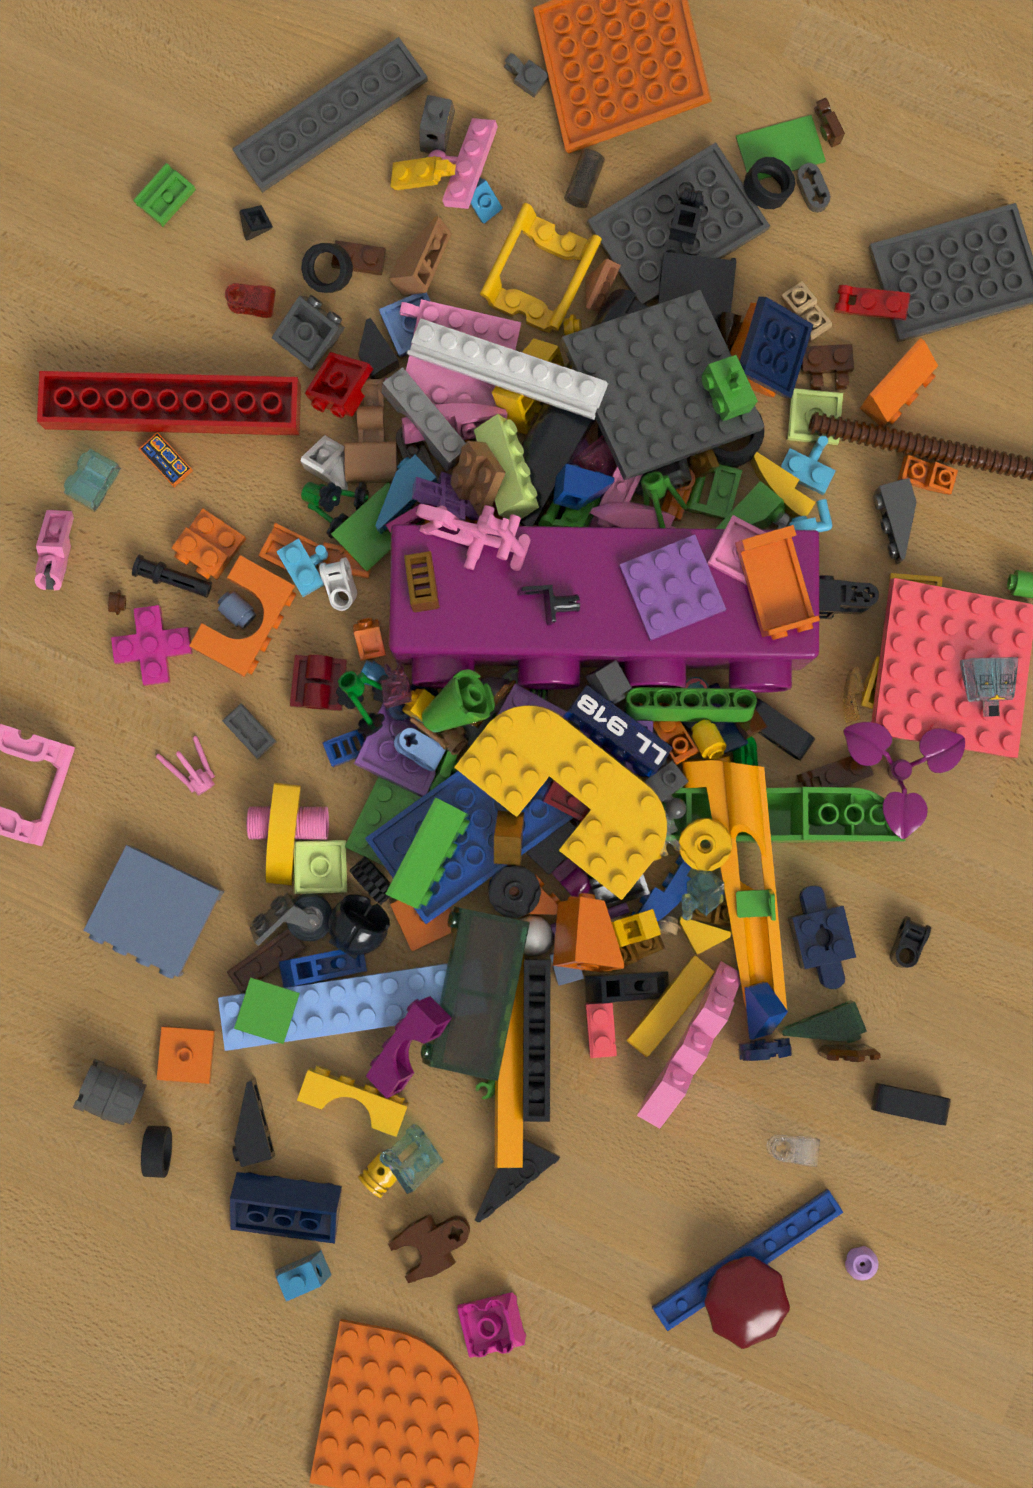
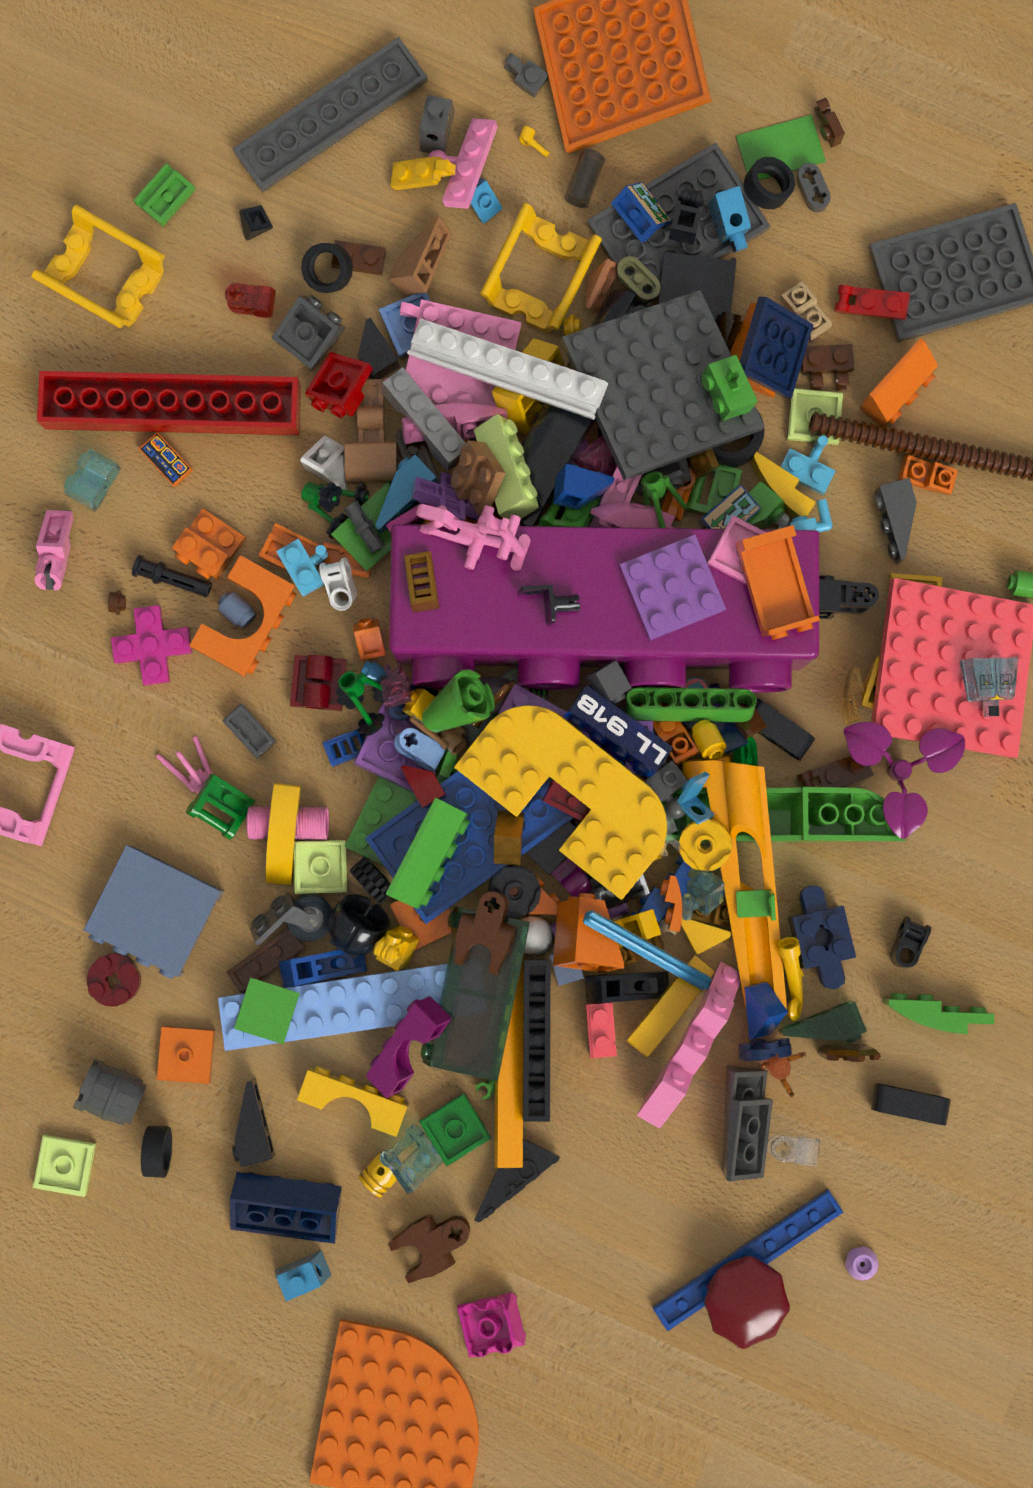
(64, 1165): none -> yellowish green tile
(78, 246): none -> yellow piece
(121, 993): none -> dark red plate
(226, 799): none -> green plate
(364, 527): none -> dark grey pin
(396, 947): none -> yellow brick
(423, 784): none -> red slope
(455, 1129): none -> green plate
(486, 929): none -> reddish brown piece
(526, 139): none -> yellow hand
(640, 210): none -> blue panel
(640, 279): none -> olive plate
(646, 950): none -> dark azure axle
(671, 892): none -> orange slope
(689, 798): none -> dark azure bracket
(726, 208): none -> dark azure torso
(736, 503): none -> panel
(745, 1123): none -> dark grey slope
(781, 1068): none -> clear orange plant
(790, 950): none -> yellow plant
(928, 1013): none -> bright green slope

